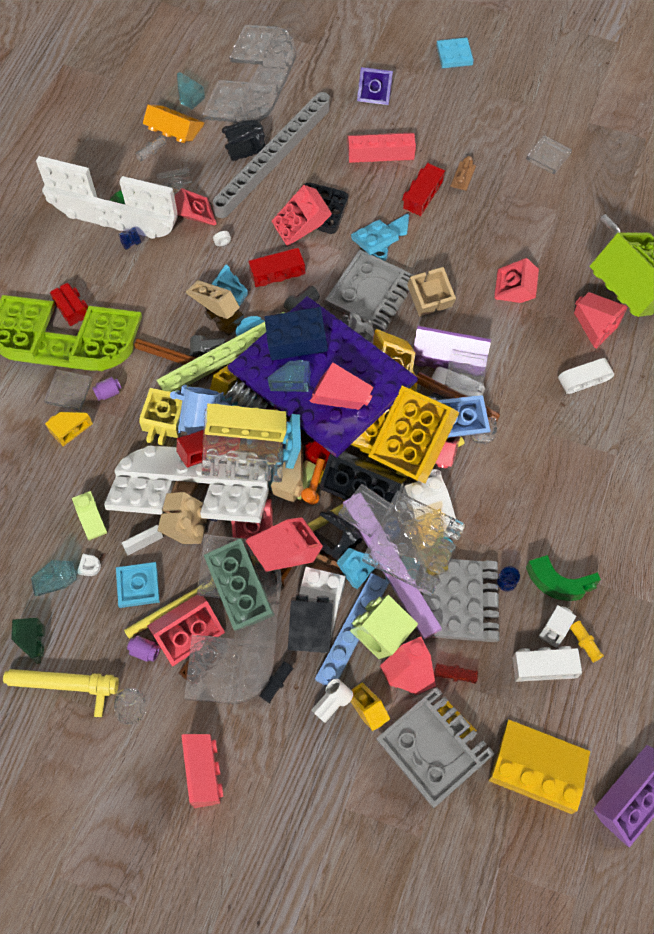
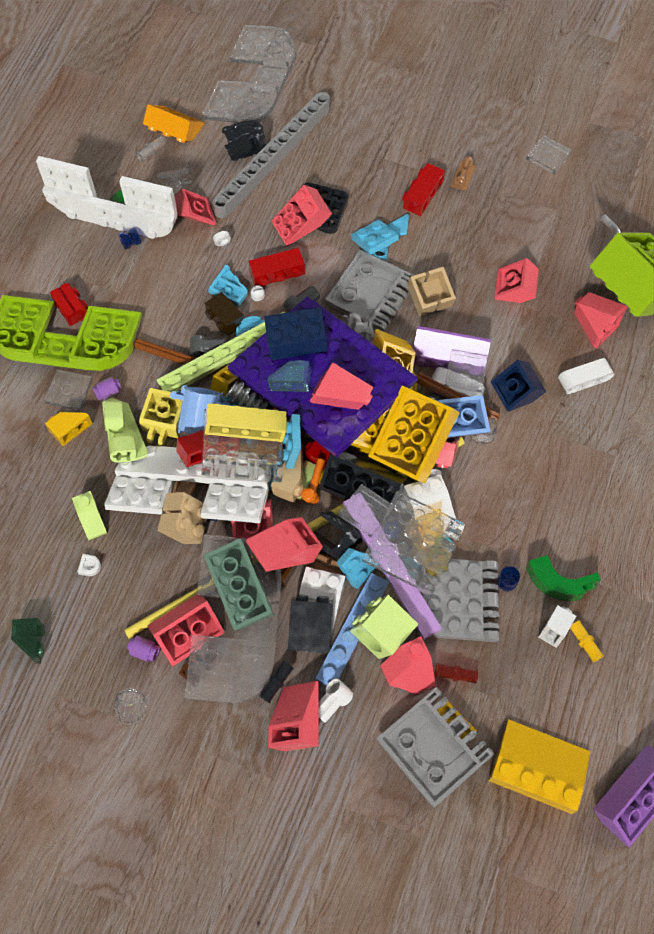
(53, 577): clear light blue slope -> none
(94, 683): light yellow cylinder -> none
(122, 431): none -> yellowish green panel
(137, 585): medium azure plate -> none
(142, 540): white tile -> none
(189, 91): clear light blue slope -> none
(201, 770): coral slope -> none
(214, 298): tan slope -> none
(257, 293): none -> white hinge
(295, 718): none -> coral slope
(369, 707): yellow slope -> none
(375, 86): dark purple slope -> none
(381, 147): coral slope -> none
(454, 52): medium azure plate -> none
(518, 385): none -> dark blue slope
(546, 664): white brick -> none

